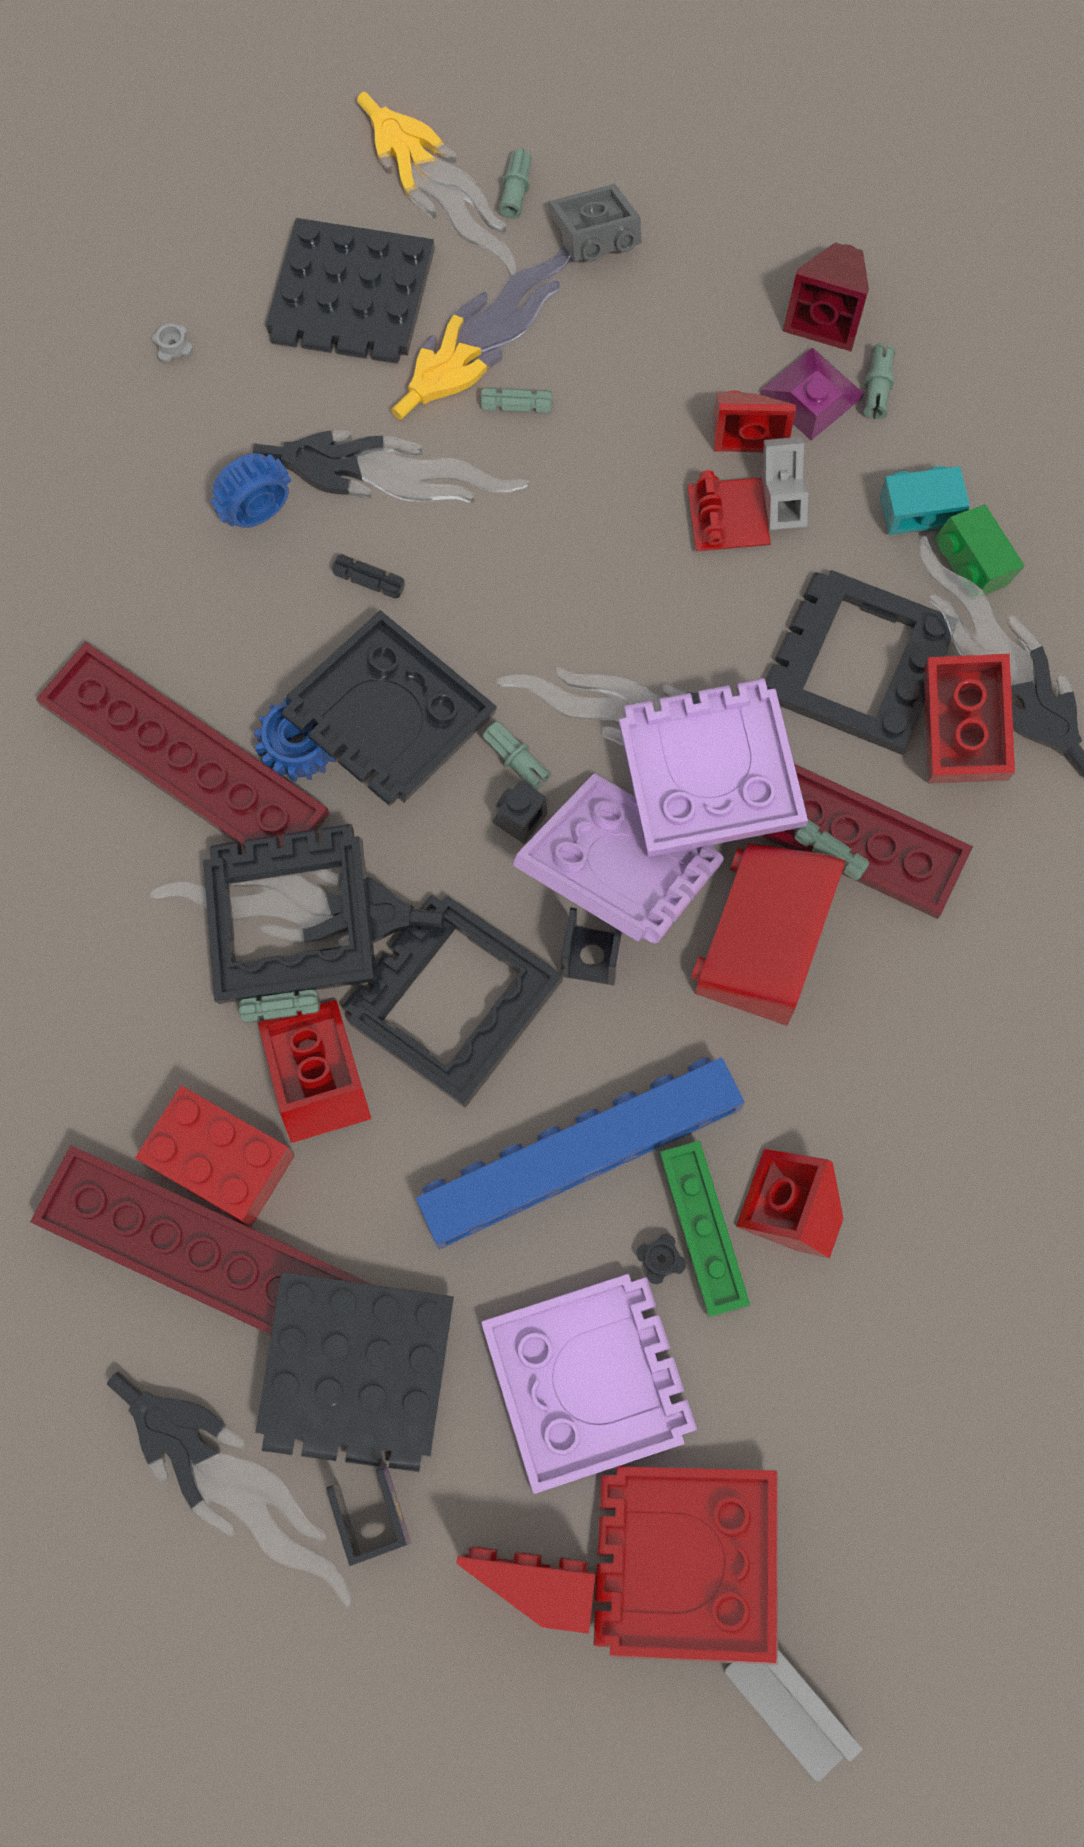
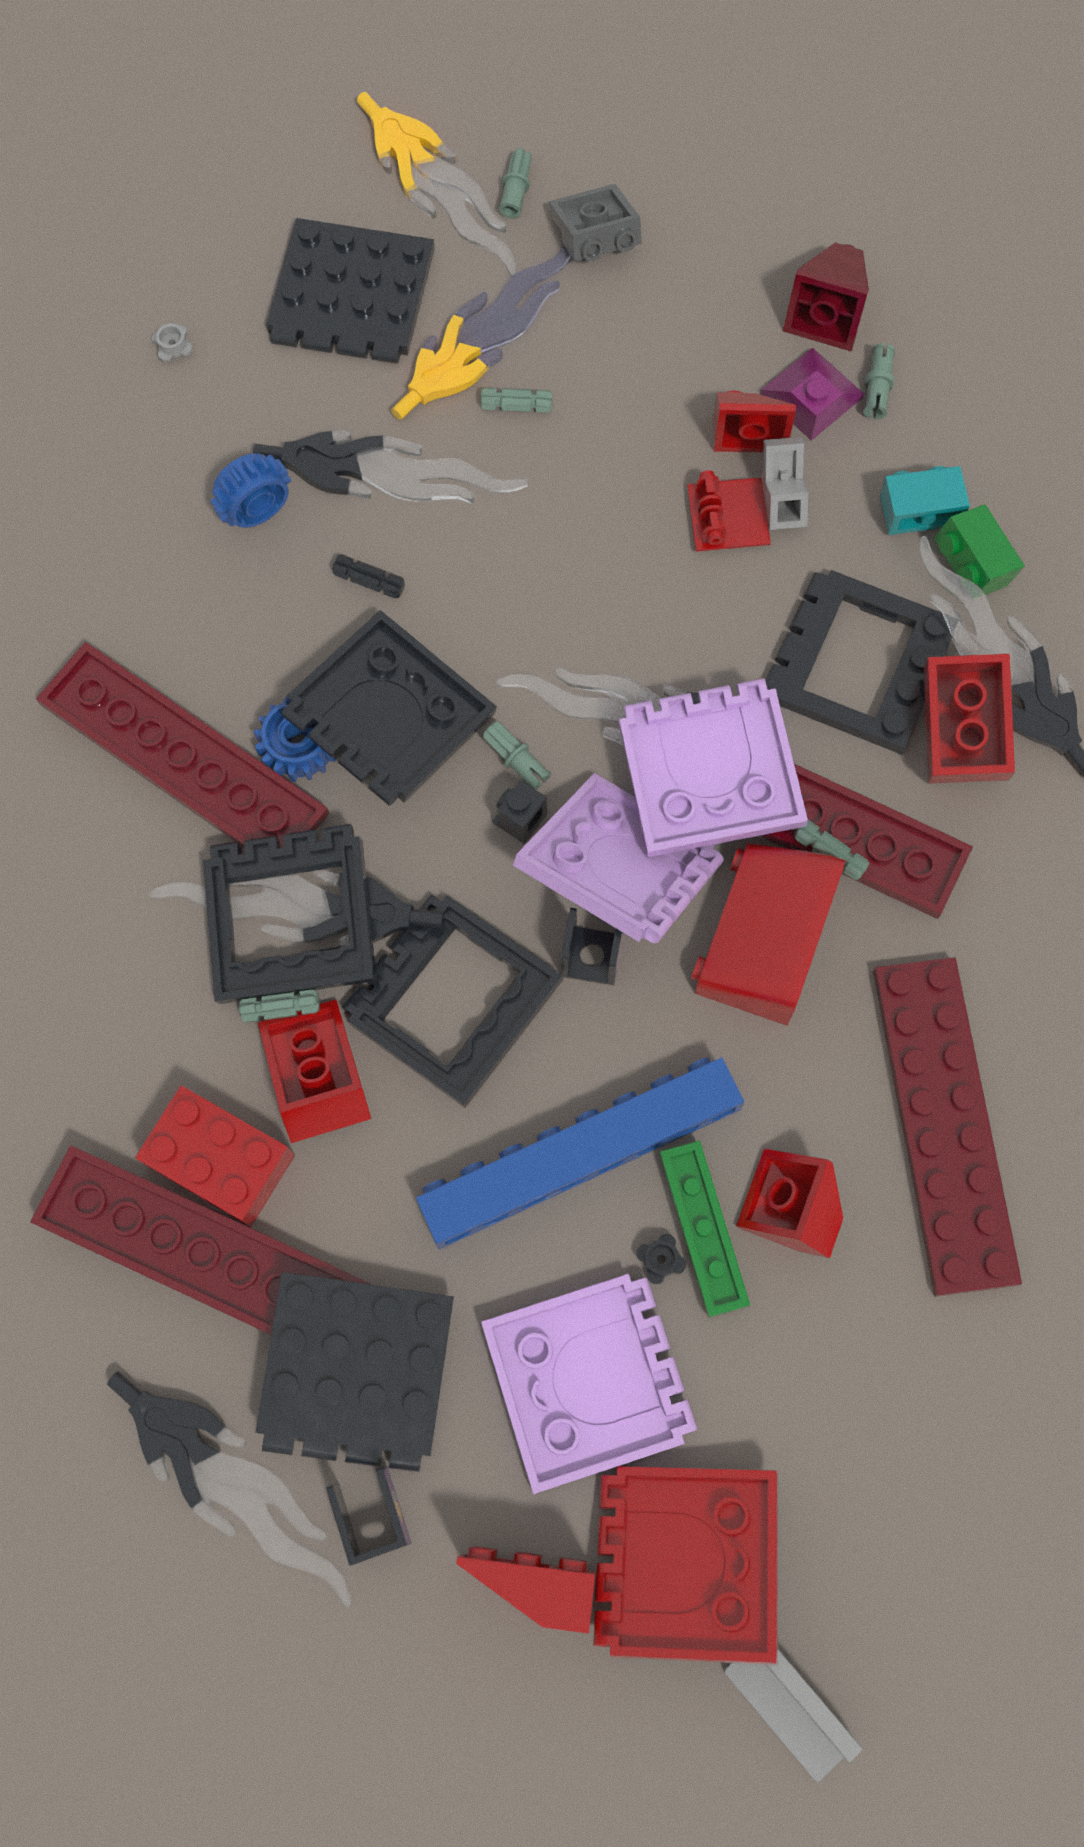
(946, 1128): none -> dark red plate

